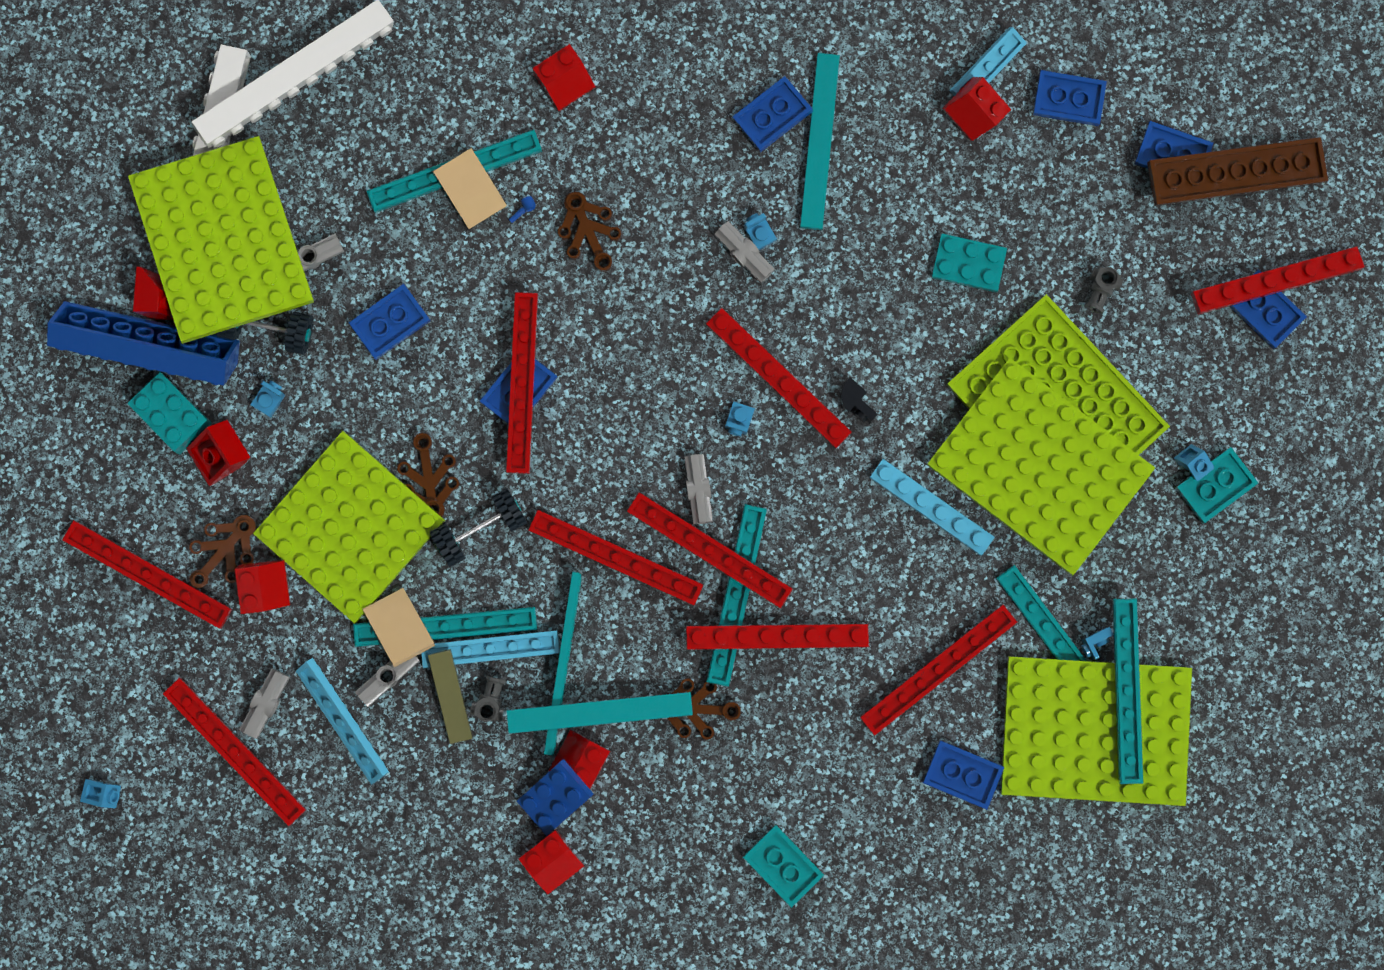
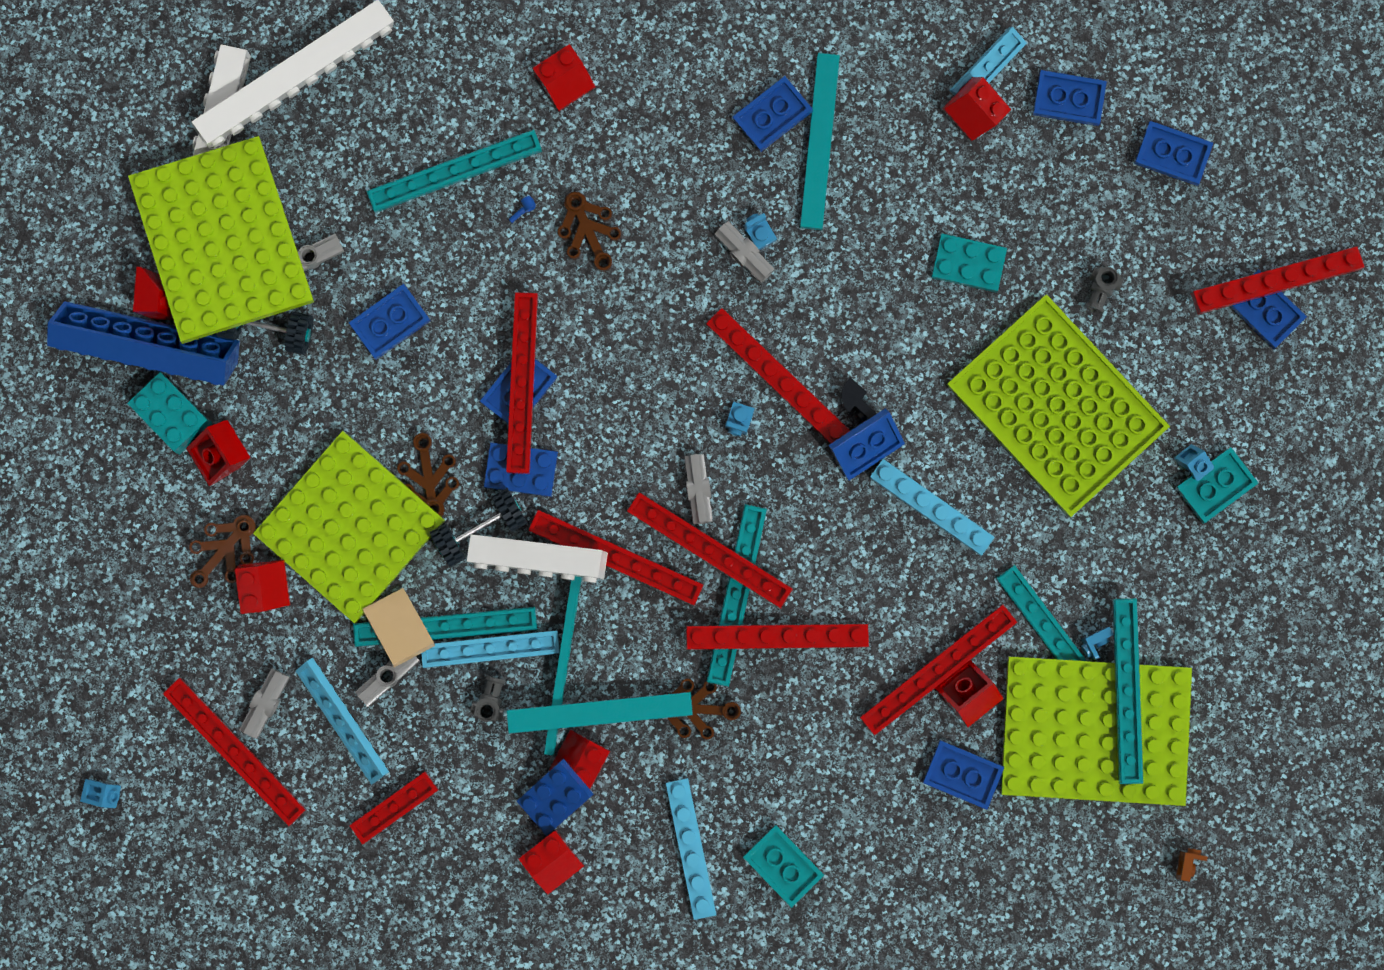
(147, 574): red plate -> none
(268, 398): dark azure bracket -> none
(394, 807): none -> red plate
(450, 696): olive tile -> none
(470, 188): tan tile -> none
(537, 557): none -> white brick
(538, 482): none -> blue plate
(691, 849): none -> medium azure plate
(867, 444): none -> blue plate
(969, 693): none -> red slope
(1041, 466): lime plate -> none
(1186, 867): none -> dark orange bracket
(1237, 171): reddish brown plate -> none

